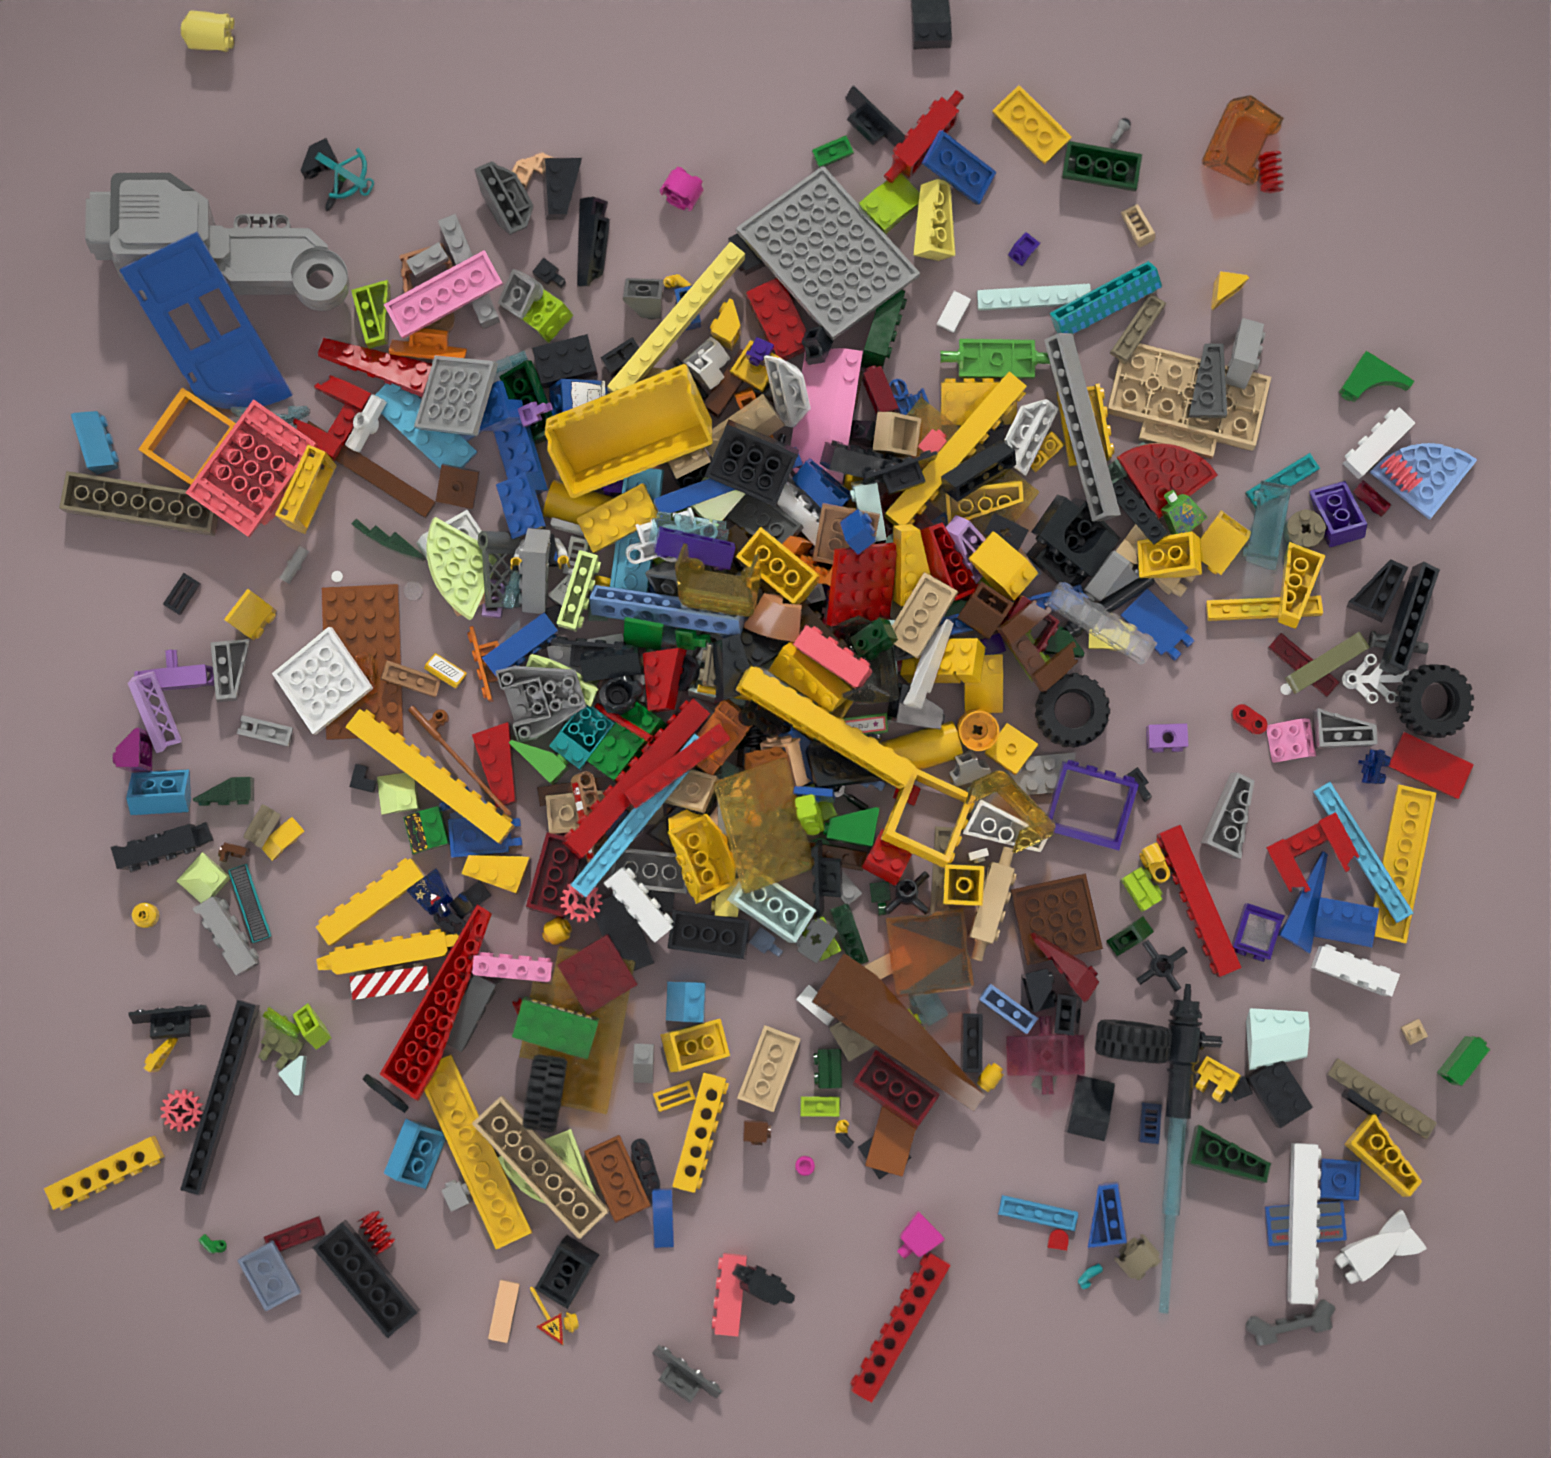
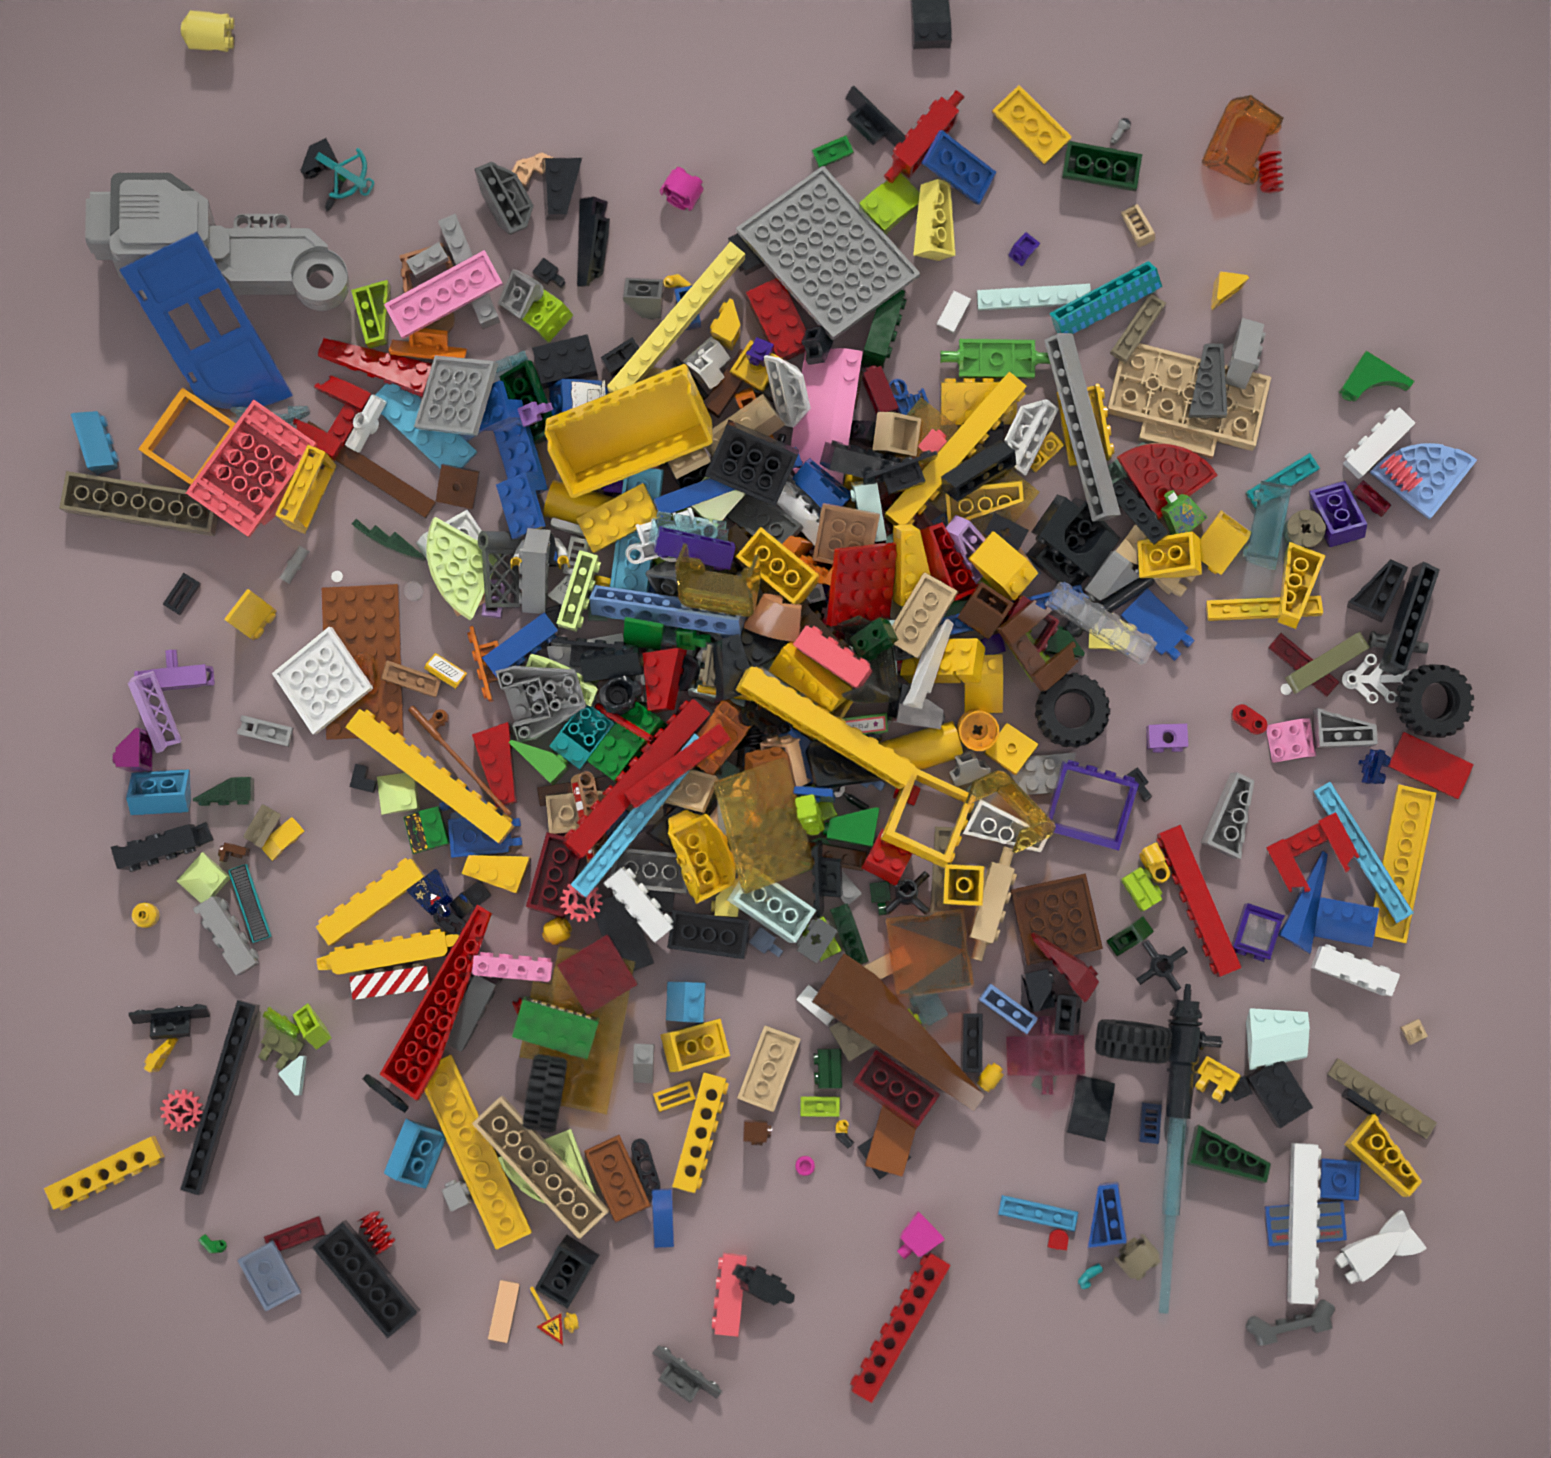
(228, 667): light grey wedge -> none
(512, 590): clear light blue axle -> none
(858, 531): blue brick -> none
(978, 856): white plate -> none
(1464, 1060): green brick -> none

